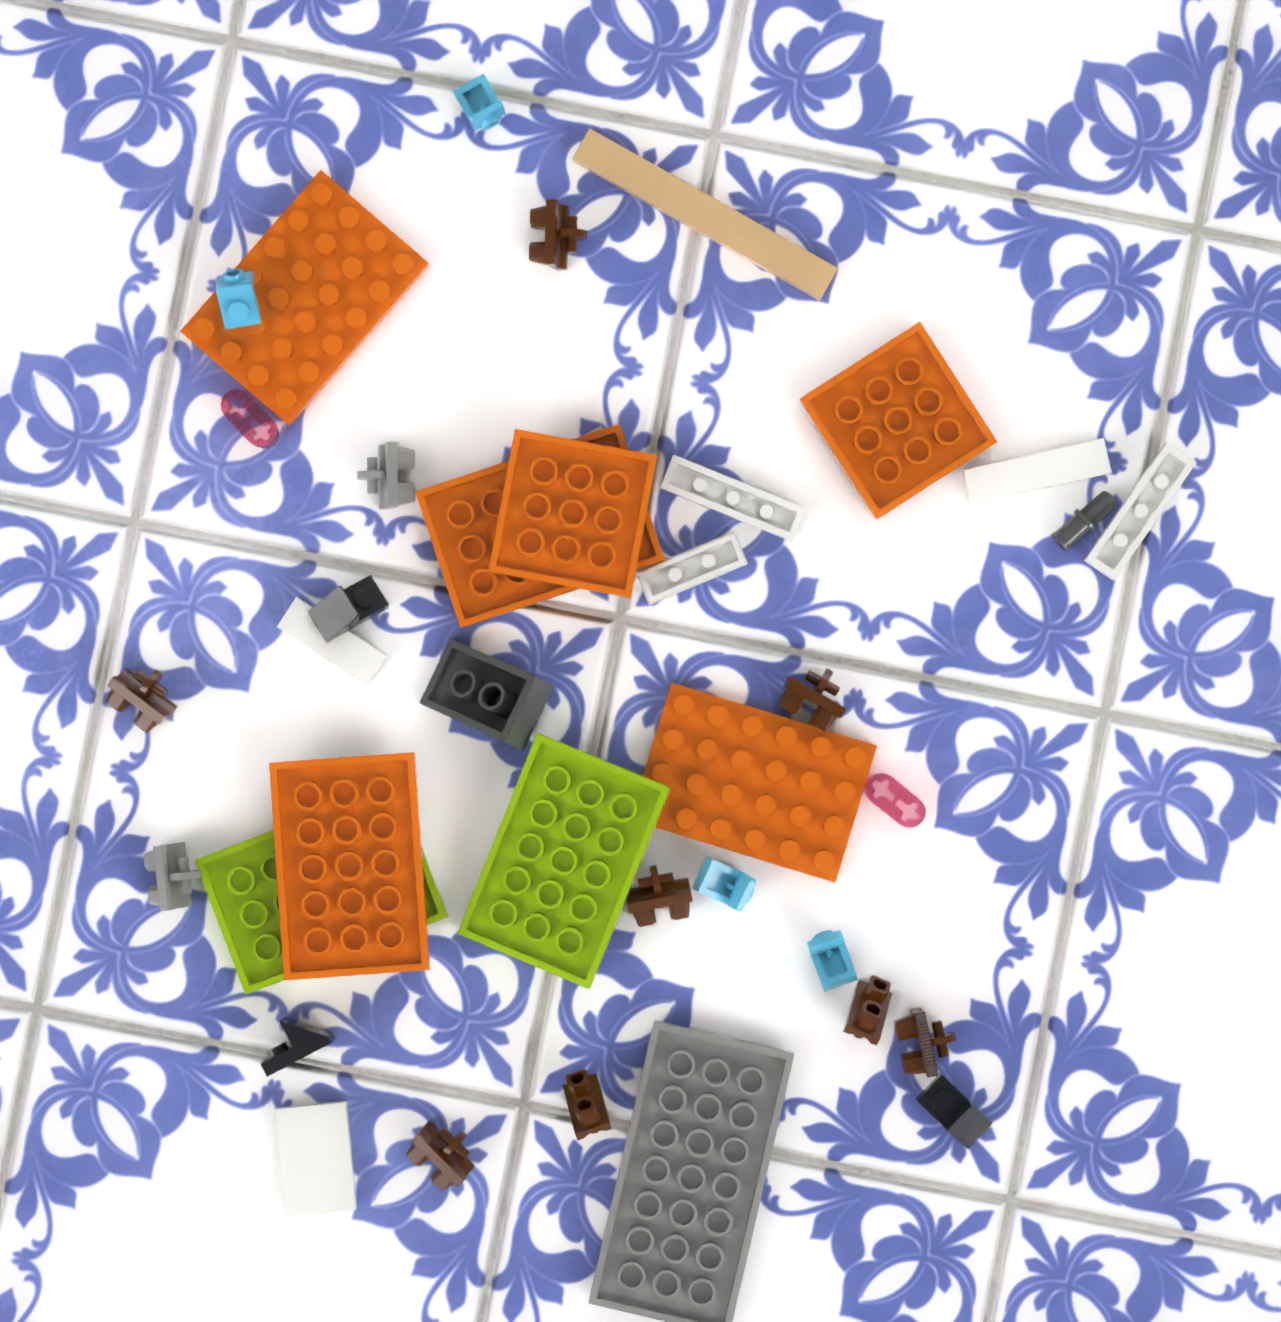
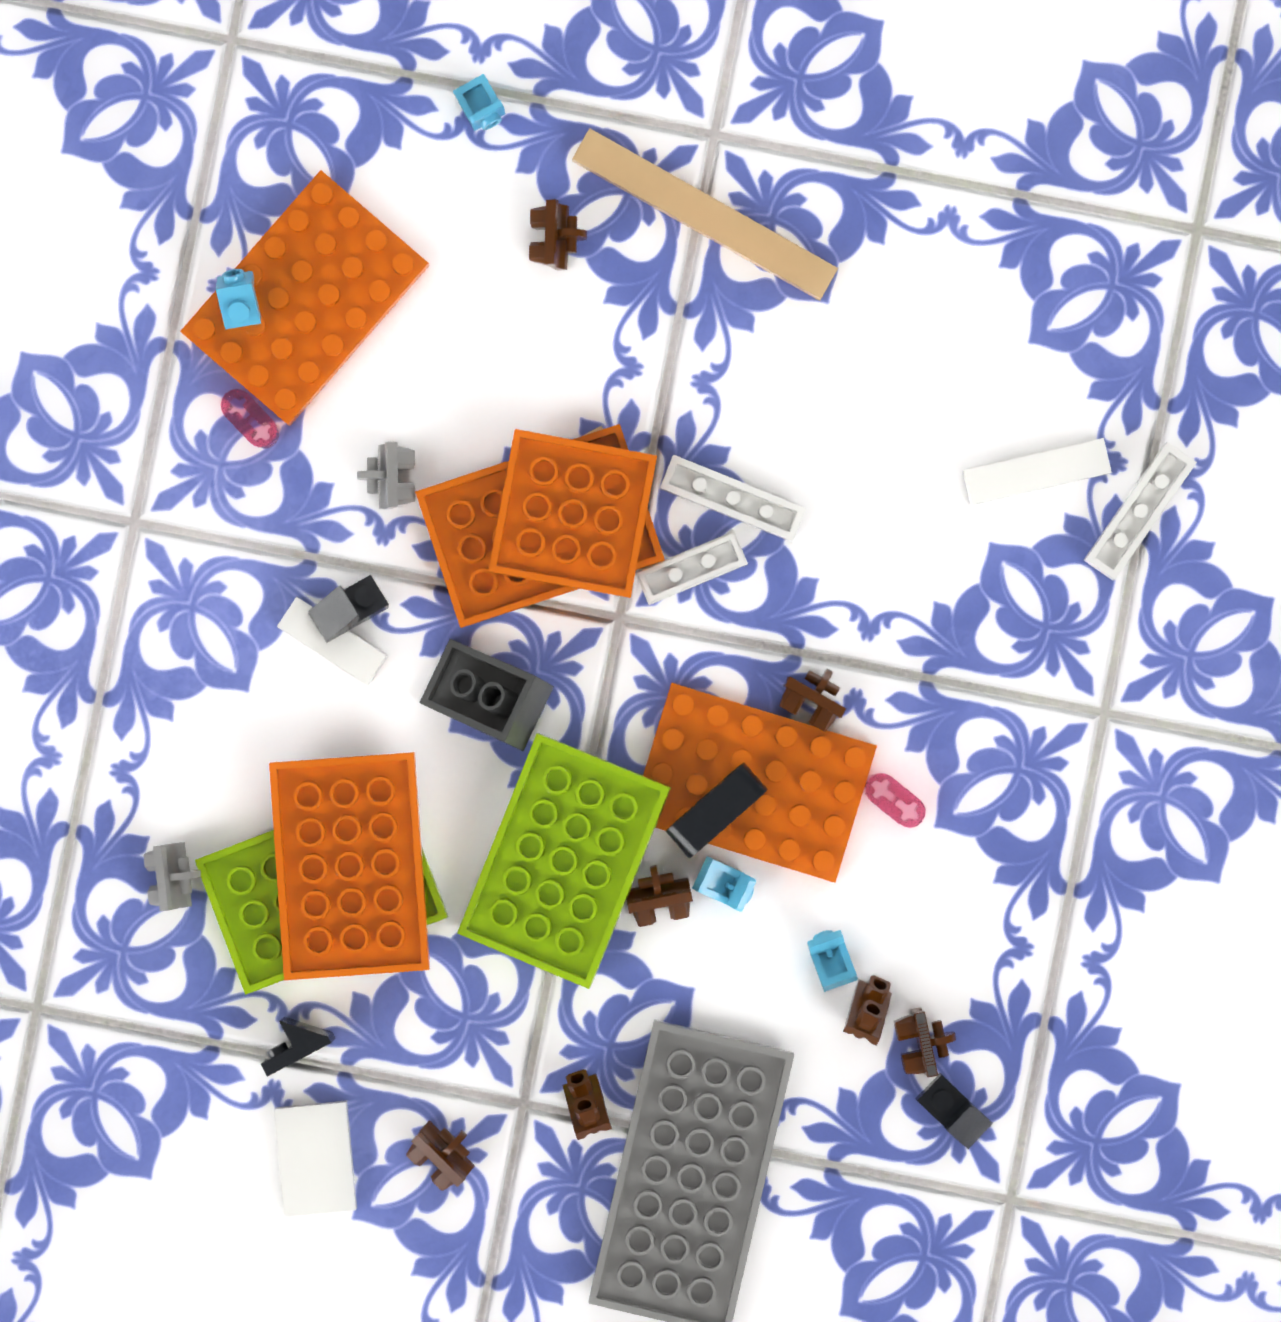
(144, 694): hips -> none
(716, 810): none -> black beam
(897, 420): orange plate -> none
(1084, 520): dark grey axle -> none

